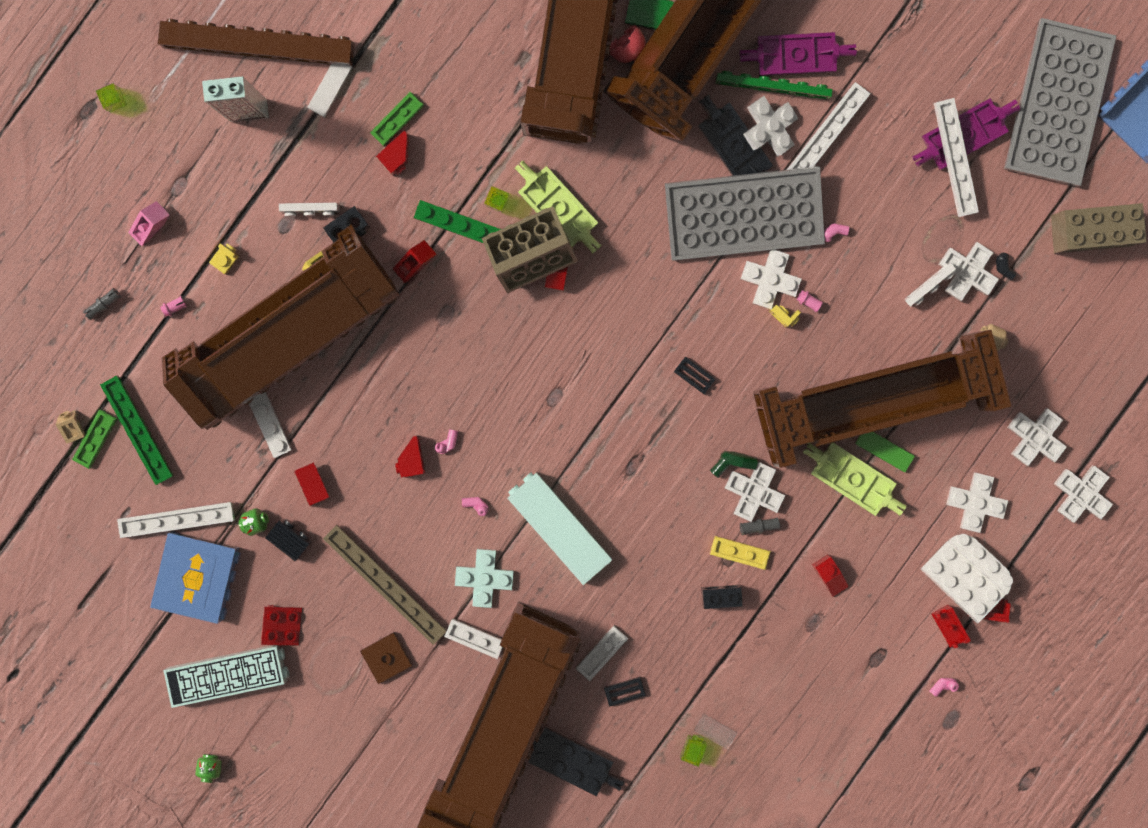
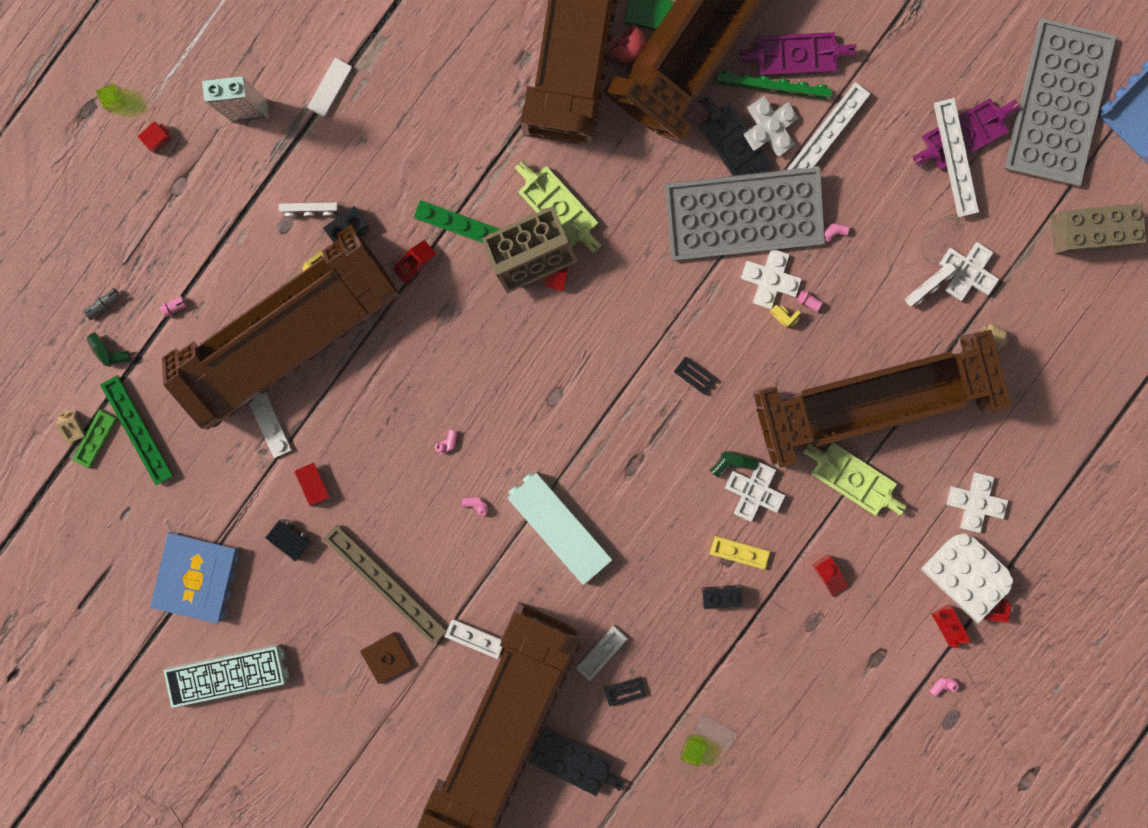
(105, 355): none -> dark green arm
(148, 223): bright pink slope -> none
(155, 136): none -> red brick
(176, 519): white plate -> none
(208, 768): bright green head -> none
(224, 258): light yellow bracket -> none
(253, 522): bright green head -> none
(255, 43): reddish brown brick -> none
(281, 625): red hinge -> none
(395, 155): red slope -> none
(397, 119): bright green tile -> none
(411, 460): red slope -> none
(484, 578): light aqua plate -> none
(497, 199): clear neon green brick -> none
(759, 526): dark grey pin -> none
(885, 450): bright green tile -> none
(1002, 266): black arm -> none
(1036, 437): white plate -> none
(1083, 494): white plate -> none

